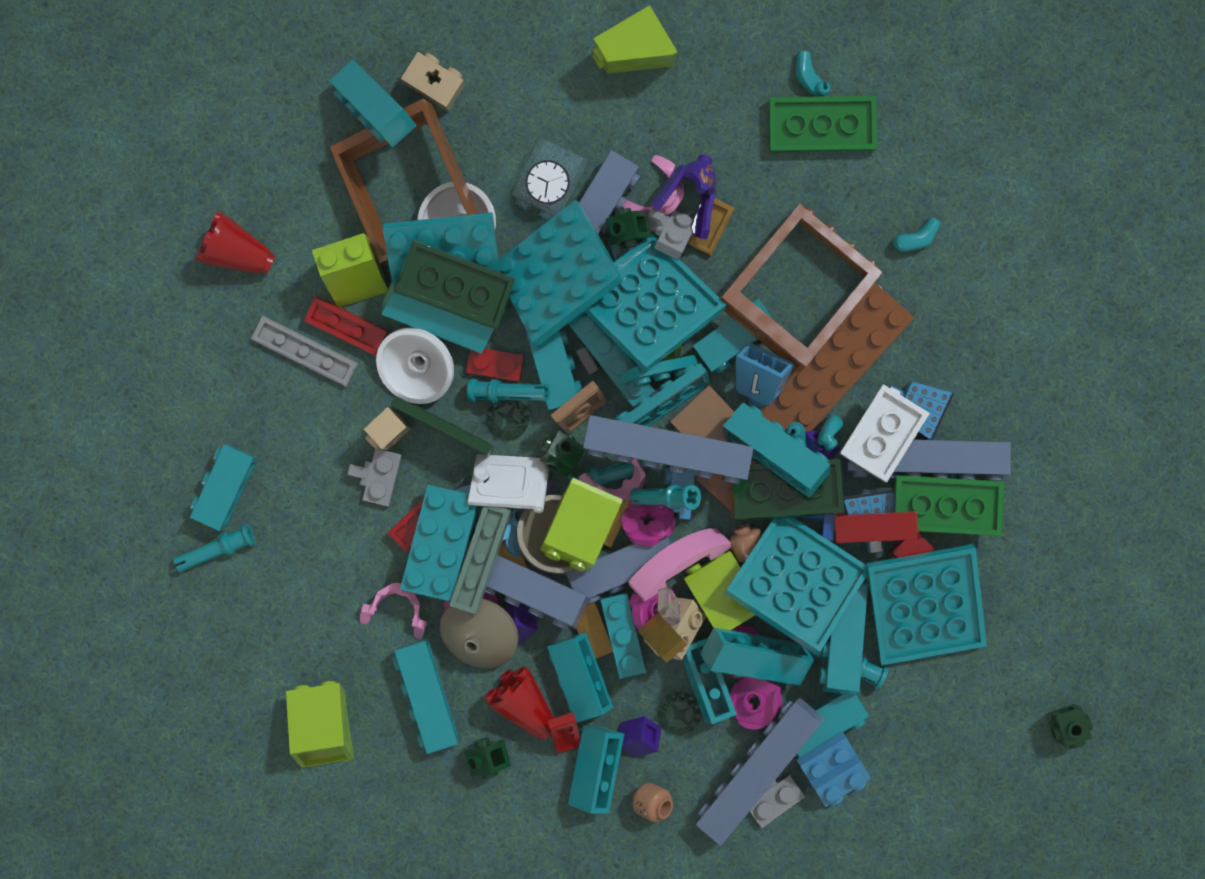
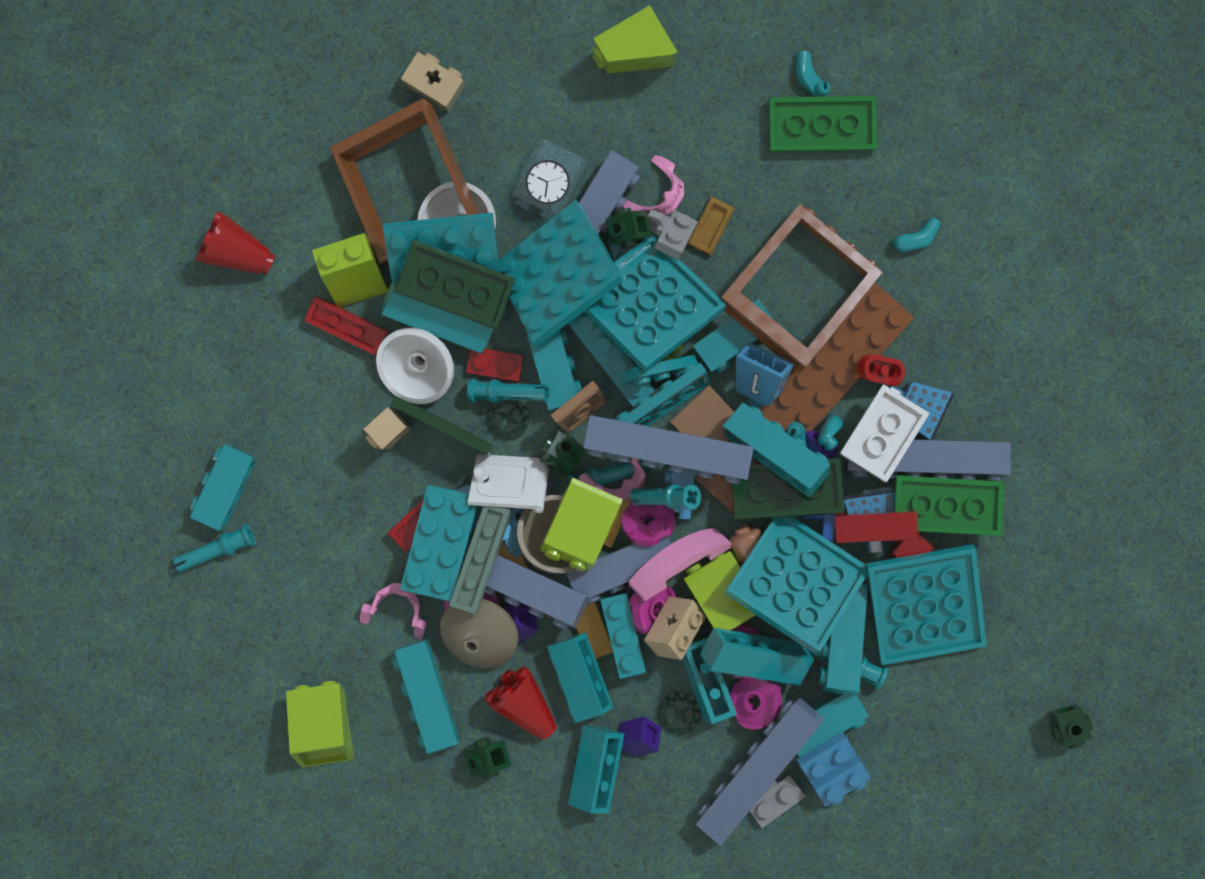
(304, 351): light grey tile -> none
(373, 104): teal brick -> none
(378, 476): light grey hinge -> none
(564, 732): red plate -> none
(587, 361): dark grey tile -> none
(652, 802): nougat head -> none
(662, 637): pearl gold tile -> none
(669, 606): clear tile -> none
(705, 179): dark purple piece -> none
(876, 369): none -> red plate

